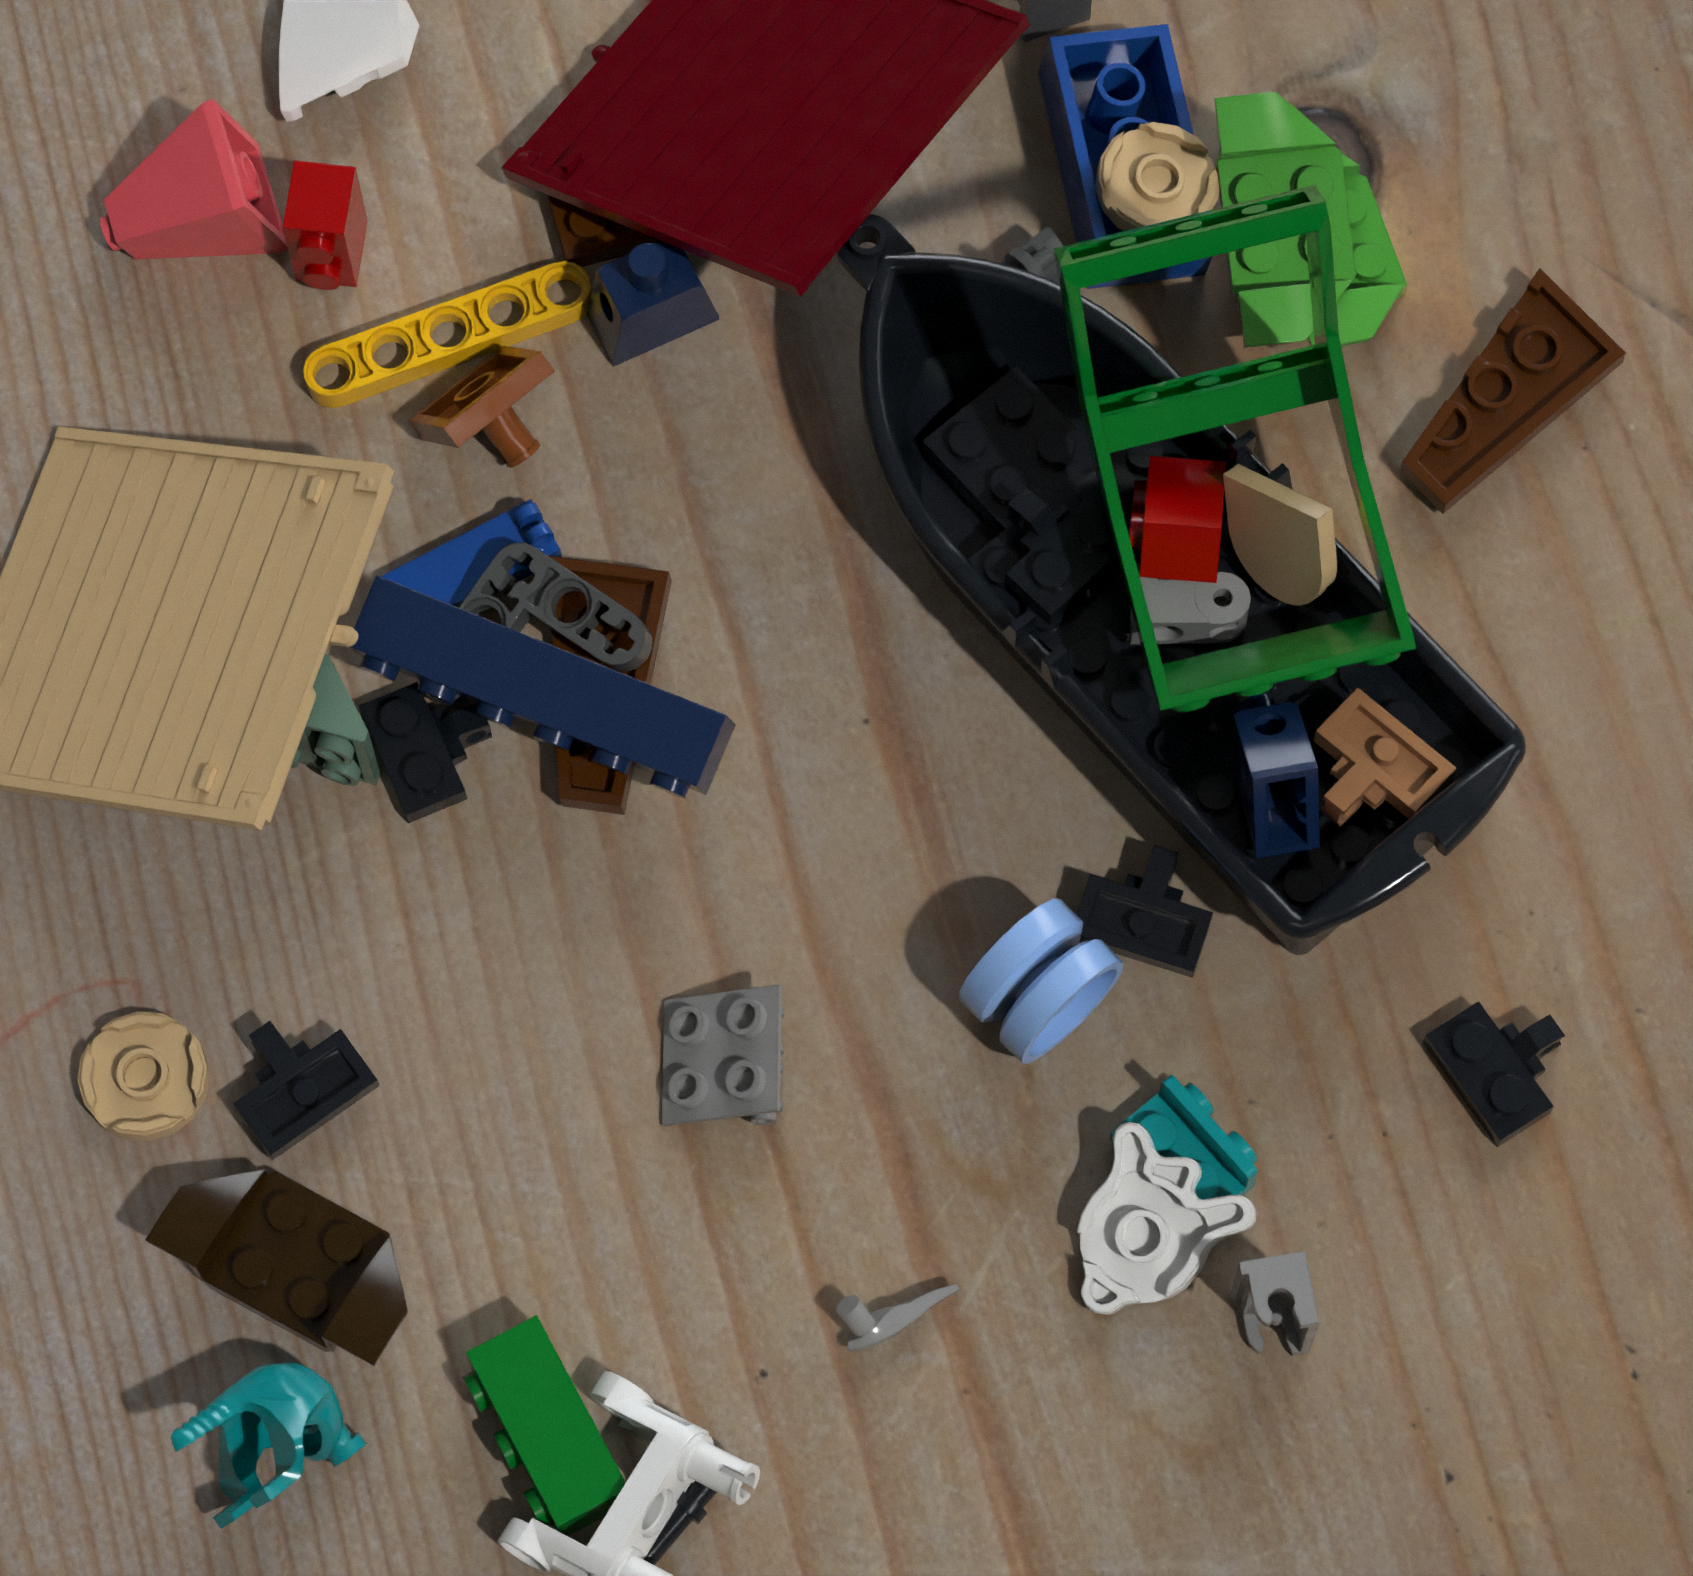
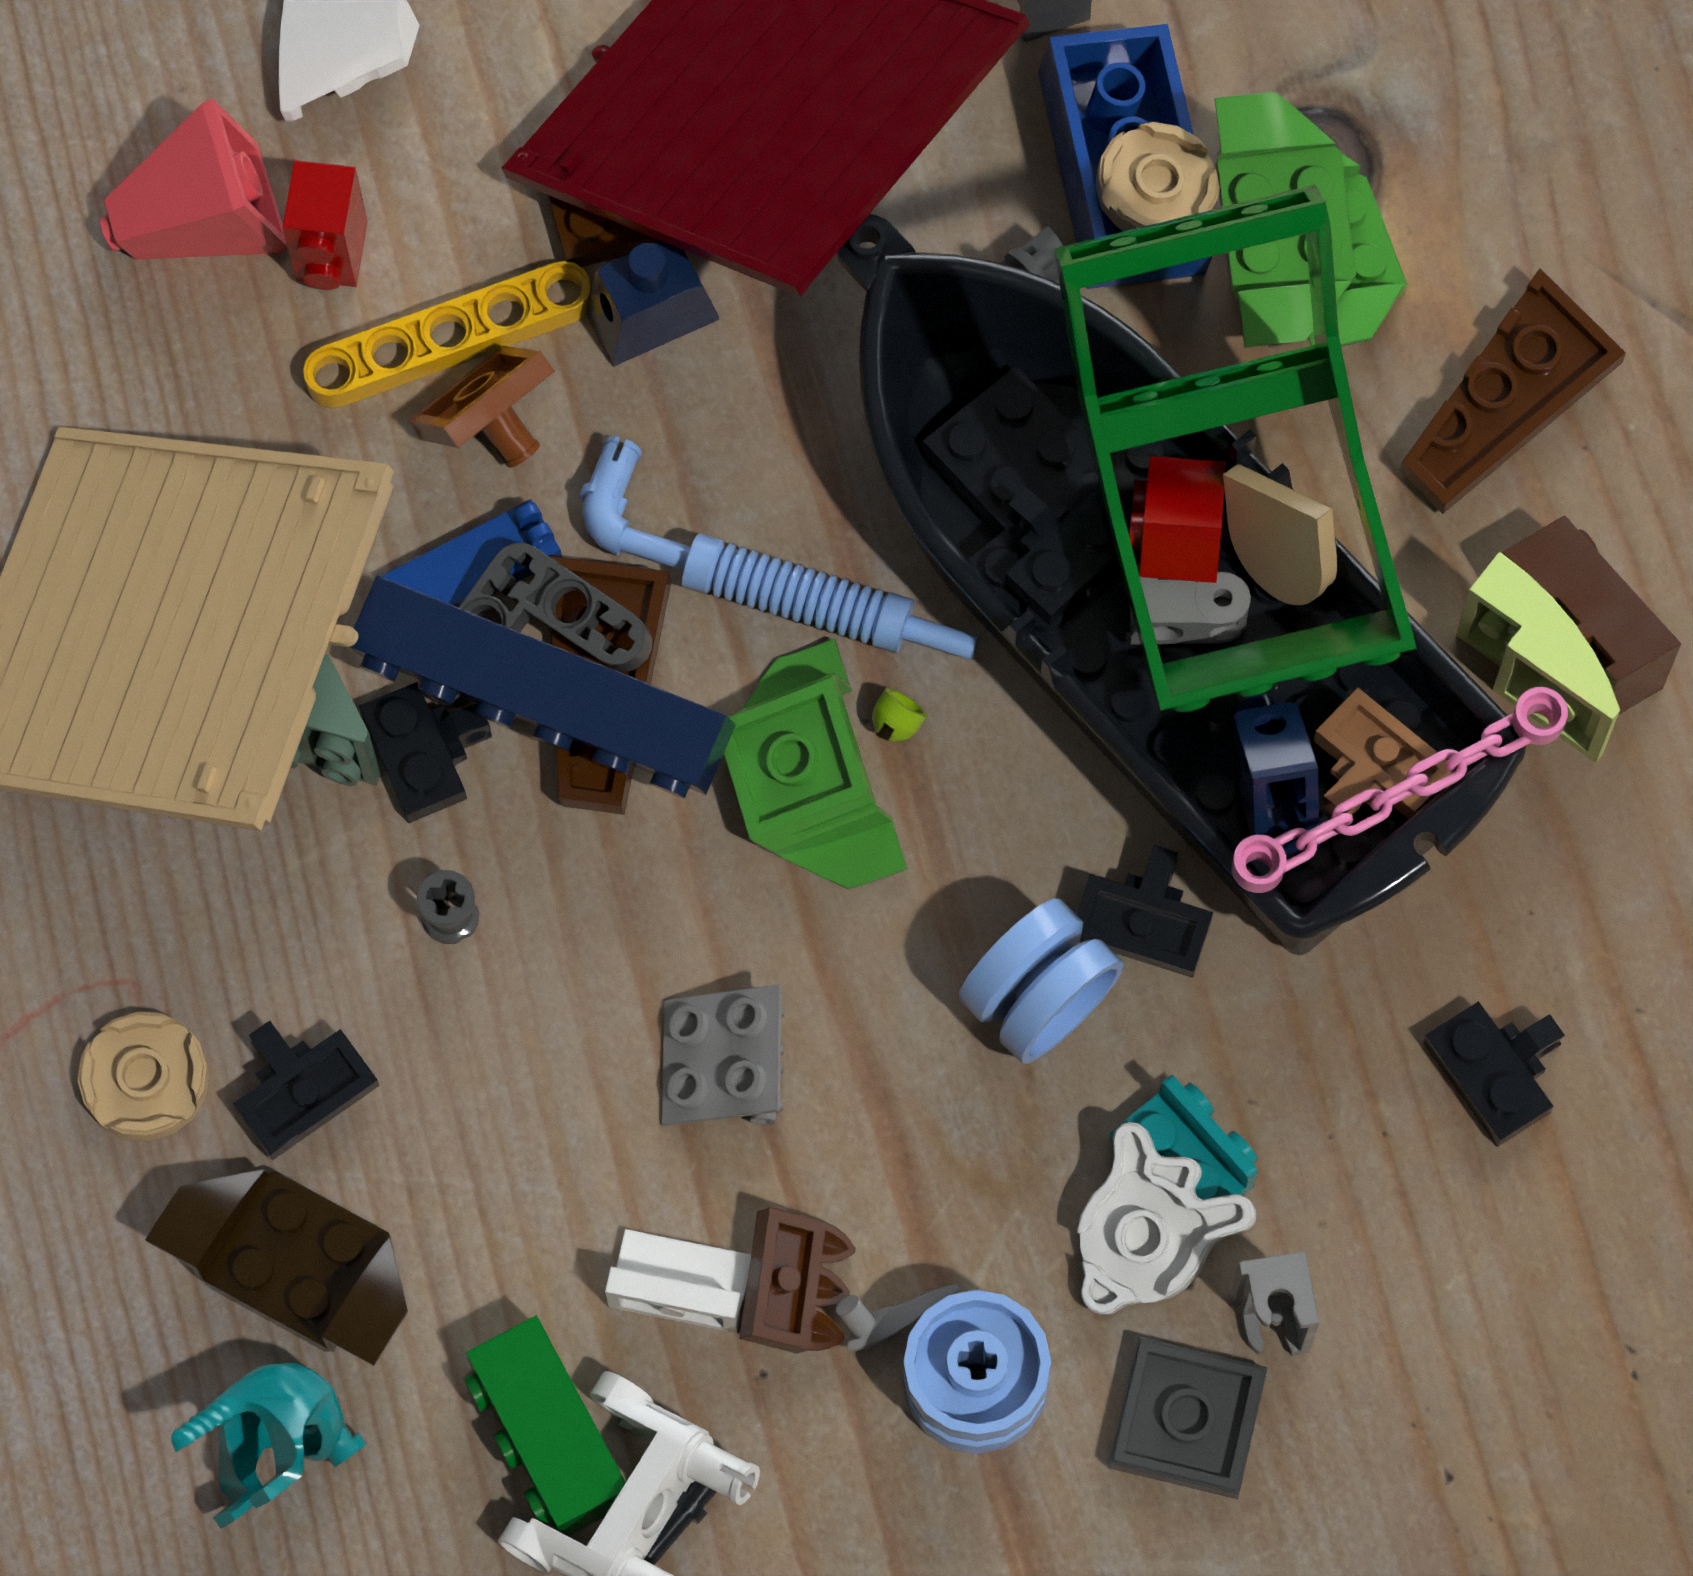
(435, 893): none -> dark grey bush
(679, 1281): none -> white panel
(756, 579): none -> light blue piece
(790, 1282): none -> reddish brown plate
(805, 775): none -> bright green piece
(898, 713): none -> lime hinge
(986, 1333): none -> light blue wheel
(1187, 1417): none -> dark grey tile
(1269, 849): none -> bright pink piece
(1539, 646): none -> yellowish green slope
(1614, 620): none -> reddish brown wedge

